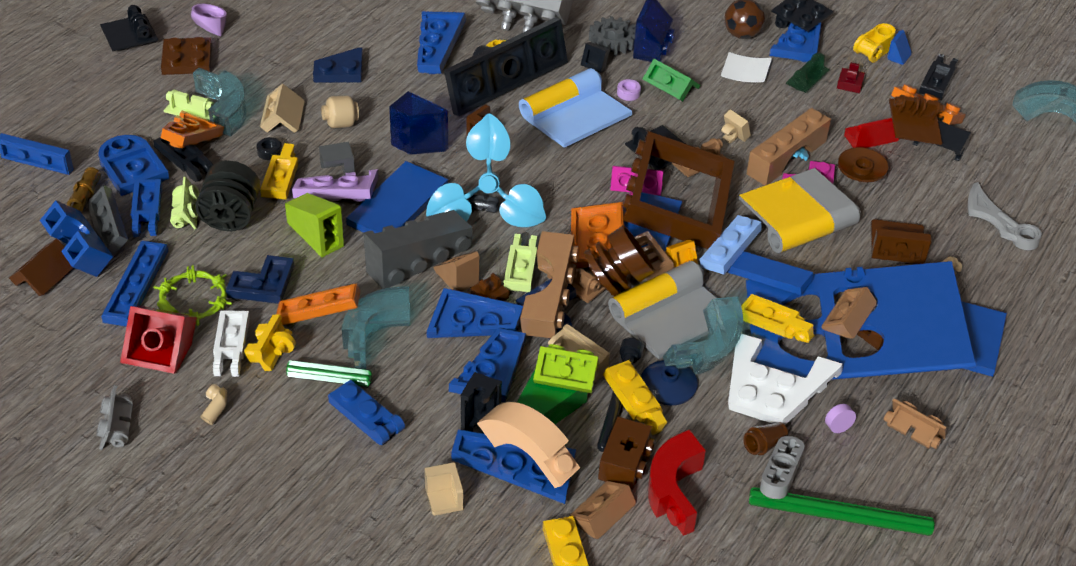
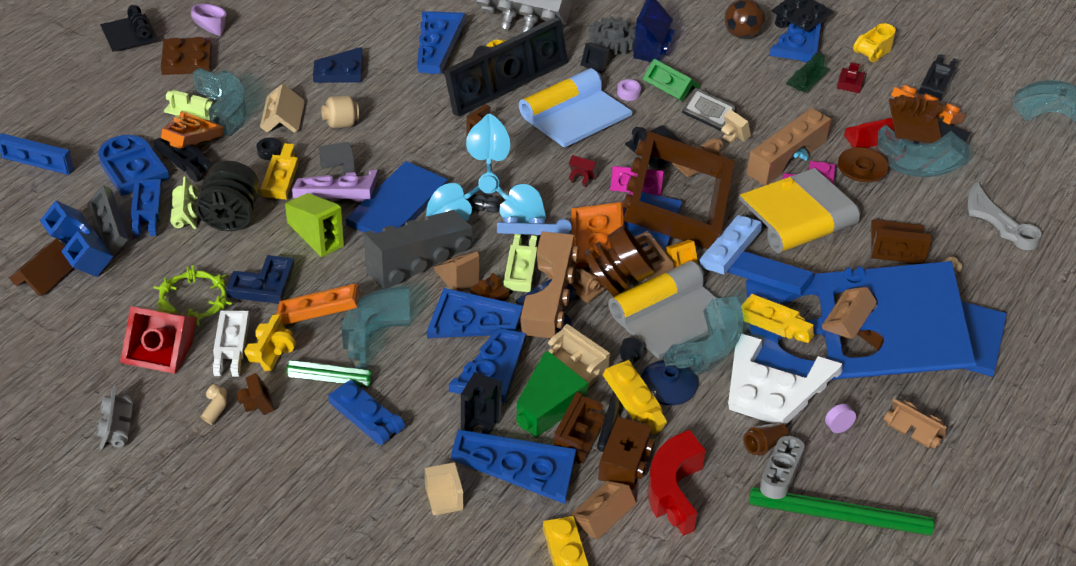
(84, 188): pearl gold pin -> none
(135, 282): blue tile -> none
(255, 395): none -> reddish brown tile
(418, 125): clear blue slope -> none
(534, 434): light nougat arch -> none
(535, 226): none -> medium blue plate
(566, 368): lime bracket -> none
(580, 426): none -> reddish brown hinge
(582, 167): none -> dark red tile
(708, 108): none -> slope
(745, 68): white sticker -> none
(899, 48): blue slope -> none
(923, 160): none -> clear light blue arch

